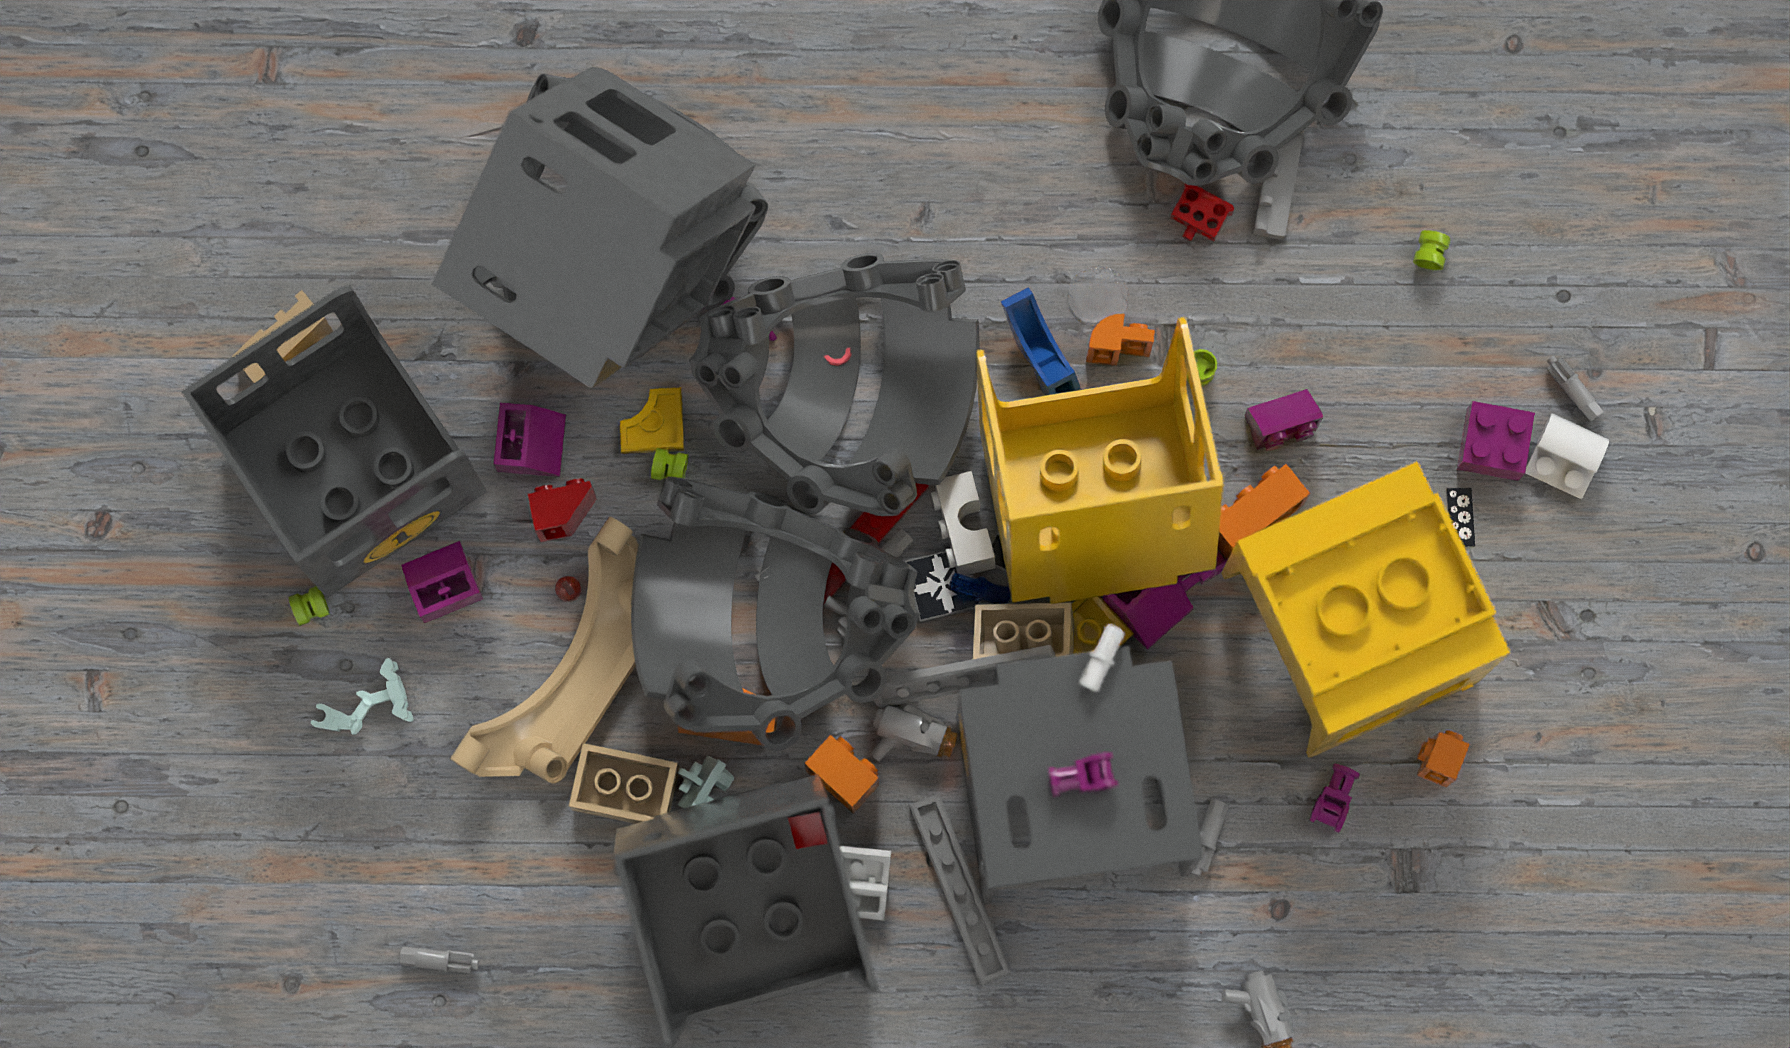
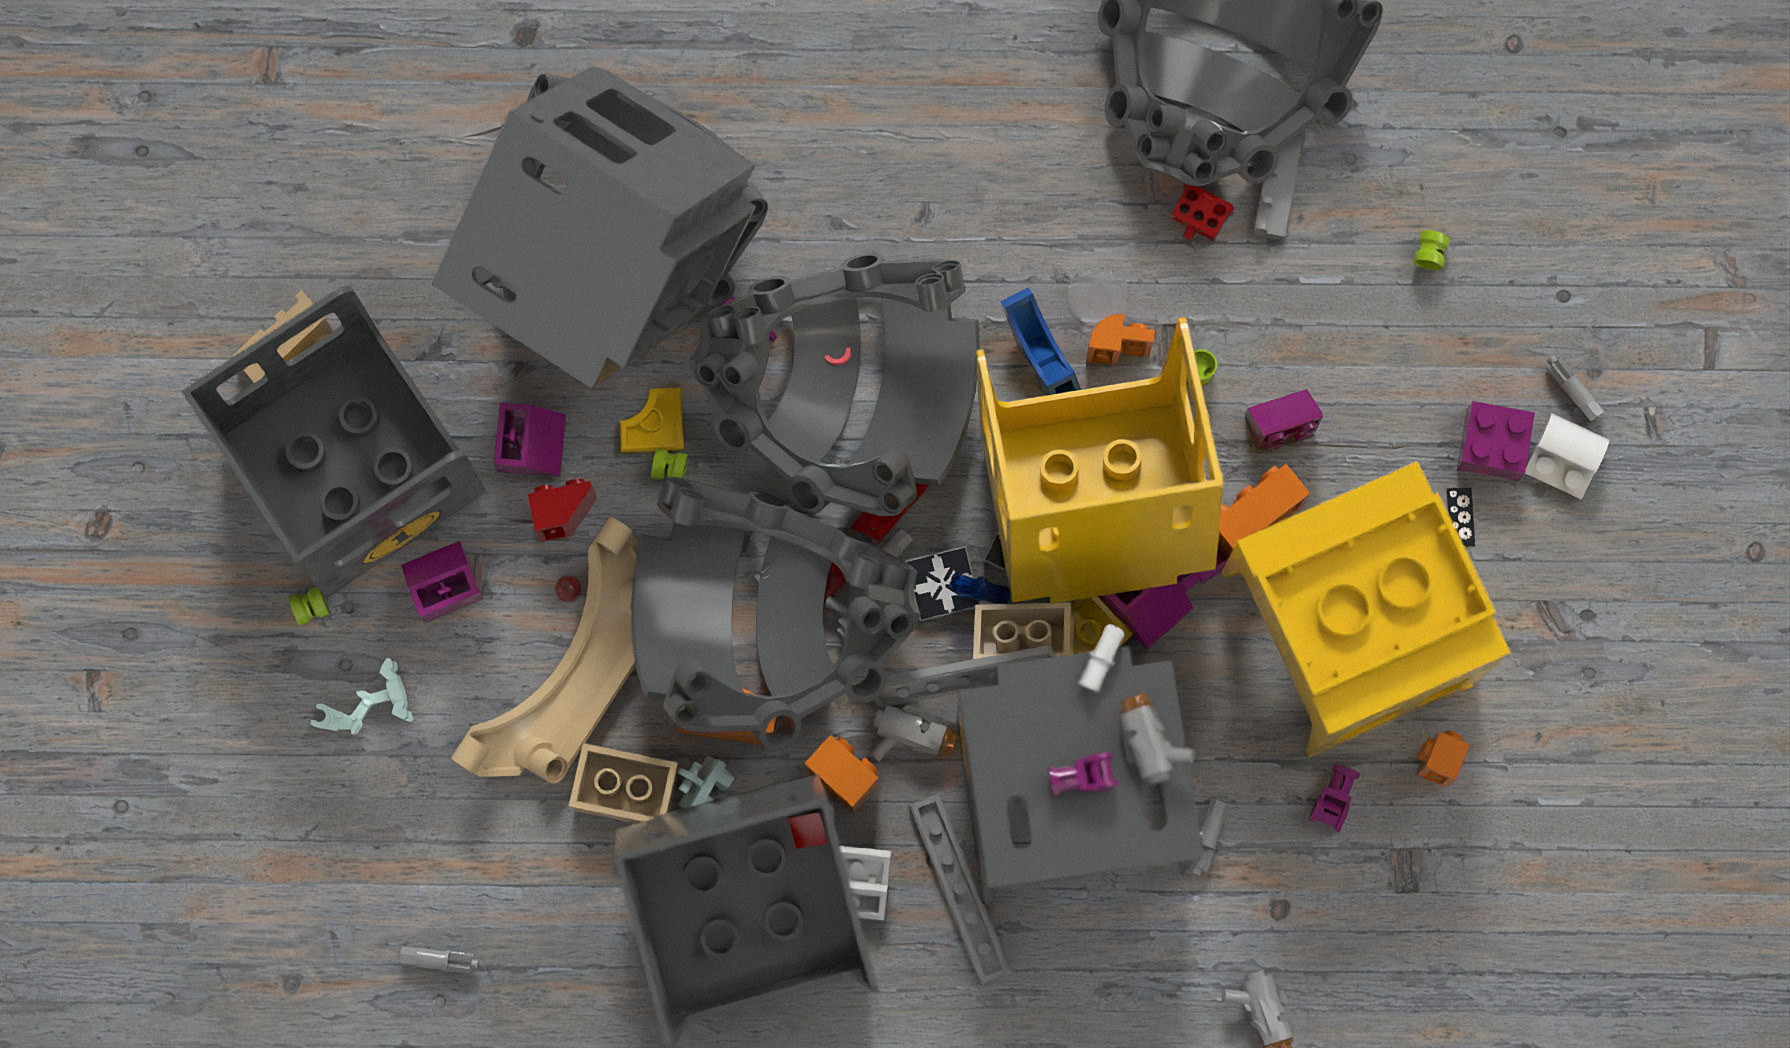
(969, 549): white arch -> none
(1145, 740): none -> light grey piece

